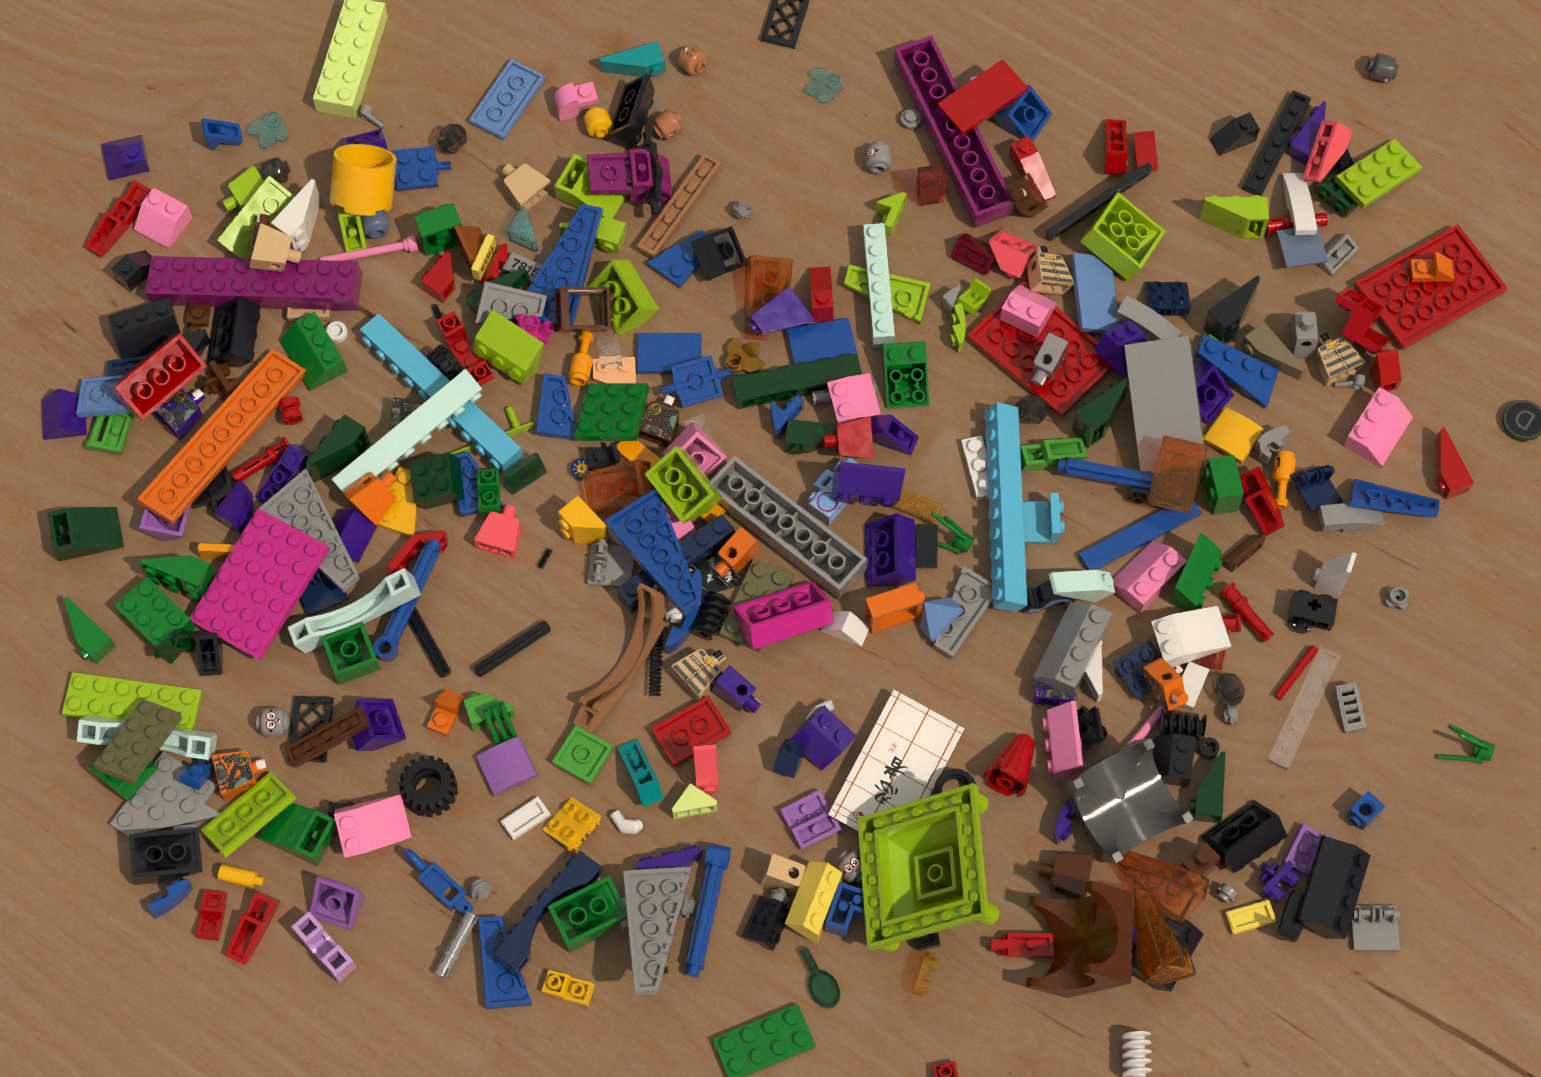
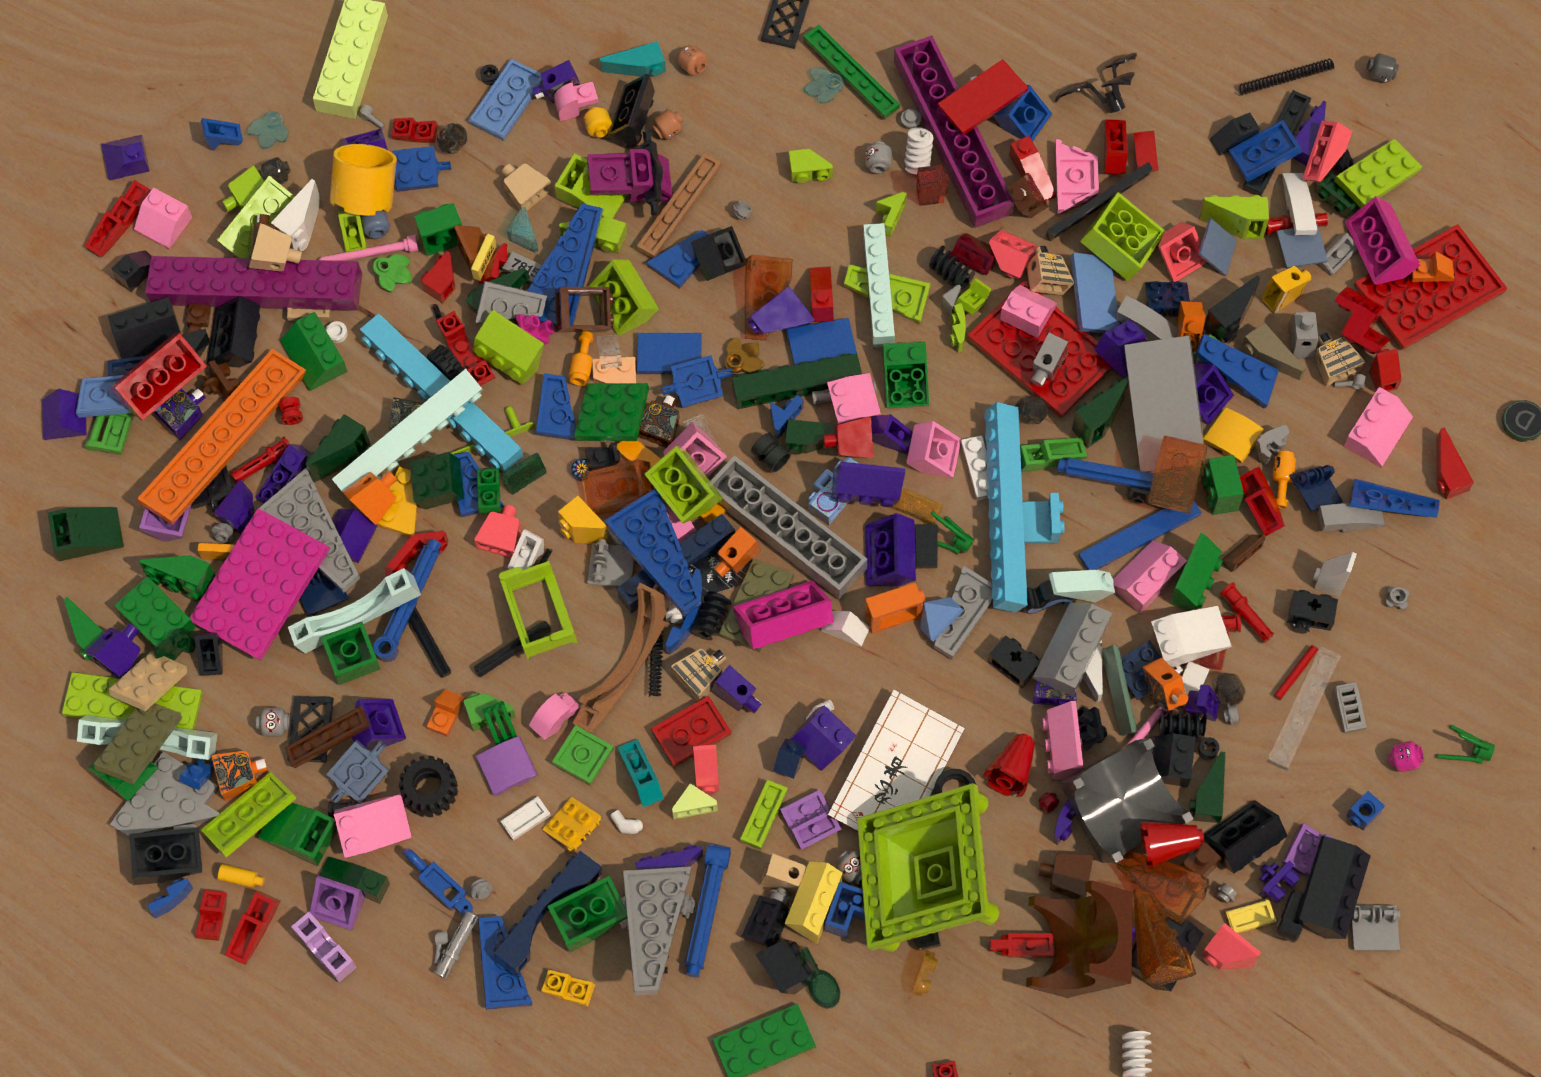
(116, 650): none -> dark purple torso
(148, 681): none -> tan plate
(223, 533): none -> light grey plate
(358, 772): none -> sand blue plate
(368, 881): none -> dark green slope
(394, 273): none -> bright green plate
(409, 130): none -> red slope
(440, 938): none -> light grey hand
(484, 73): none -> black bush
(518, 578): none -> lime piece
(527, 550): none -> white slope
(553, 713): none -> bright pink brick
(555, 79): none -> dark purple torso
(764, 814): none -> lime plate
(774, 455): none -> pearl dark grey wheel
(787, 966): none -> black slope
(808, 166): none -> lime slope
(851, 72): none -> green plate
(918, 149): none -> white piece
(933, 450): none -> bright pink slope
(950, 269): none -> black piece
(1018, 671): none -> black brick
(1048, 802): none -> dark red plate
(1075, 176): none -> bright pink wing
(1113, 97): none -> black plant
(1119, 690): none -> sand green slope
(1168, 840): none -> red cone
(1180, 250): none -> coral slope
(1191, 321): none -> orange slope
(1203, 702): none -> dark purple slope
(1217, 247): none -> sand blue piece
(1230, 950): none -> coral slope
(1265, 151): none -> blue tile
(1285, 288): none -> yellow torso
(1286, 76): none -> black piece
(1382, 242): none -> dark pink slope
(1406, 756): none -> dark pink head

